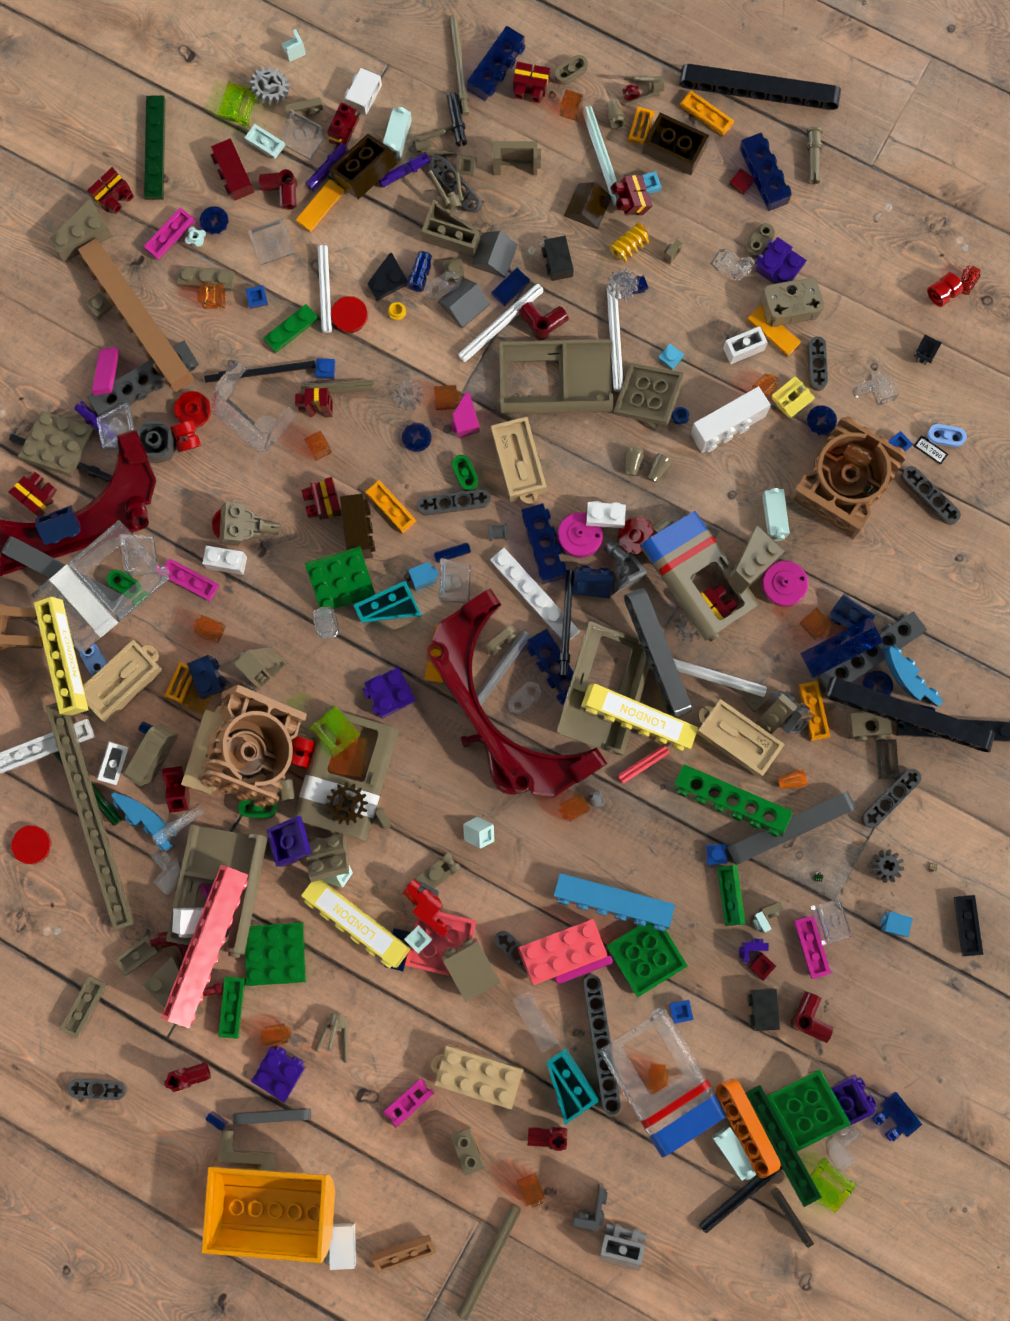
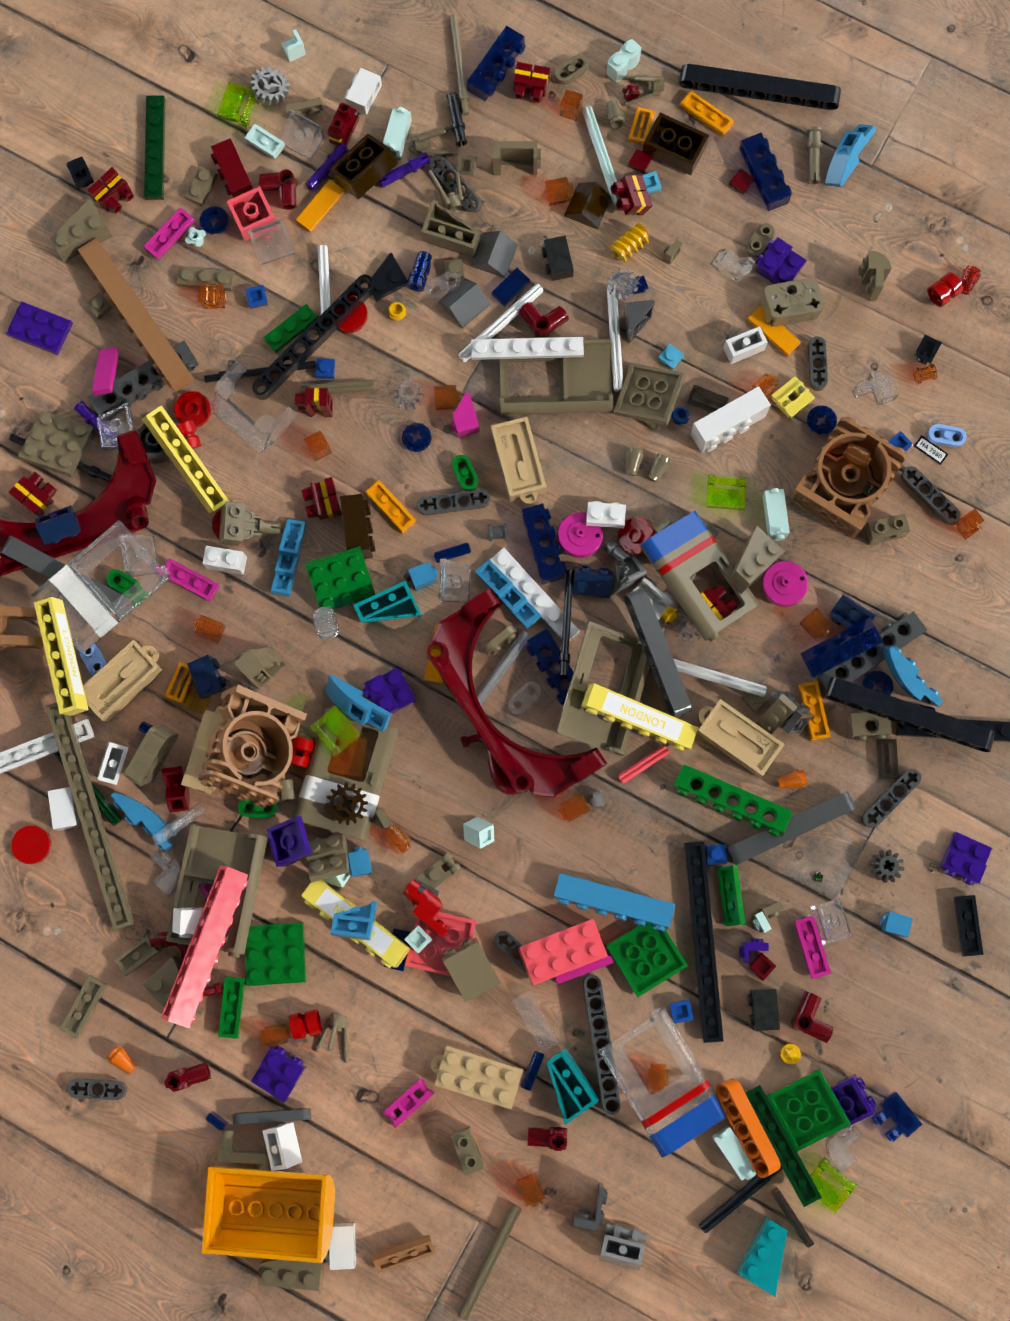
(39, 328): none -> dark purple plate
(63, 809): none -> white brick
(80, 172): none -> black bracket
(121, 1060): none -> orange cone
(185, 459): none -> light yellow brick
(201, 185): none -> dark tan plate
(250, 211): none -> coral brick
(282, 1146): none -> white brick
(288, 557): none -> dark azure slope
(291, 1274): none -> dark tan wedge
(305, 1024): none -> red wheel
(312, 345): none -> black beam
(354, 705): none -> dark azure slope
(355, 923): none -> dark azure wing
(360, 862): none -> dark azure brick
(397, 839): none -> clear orange brick
(508, 594): none -> dark azure slope
(527, 348): none -> white plate
(532, 1070): none -> clear blue axle
(558, 191): none -> clear orange brick
(624, 60): none -> light aqua brick
(636, 316): none -> dark grey slope
(640, 161): none -> dark red tile
(659, 600): none -> white bracket
(669, 614): none -> yellow plate
(703, 942): none -> black plate
(707, 393): none -> clear smoke tile
(726, 498): none -> clear neon green plate
(764, 1256): none -> teal wedge
(790, 1053): none -> yellow tile
(846, 154): none -> dark azure slope
(874, 272): none -> dark tan brick
(886, 529): none -> dark tan brick
(925, 373): none -> clear orange bush
(965, 859): none -> dark purple plate
(969, 524): none -> clear orange brick

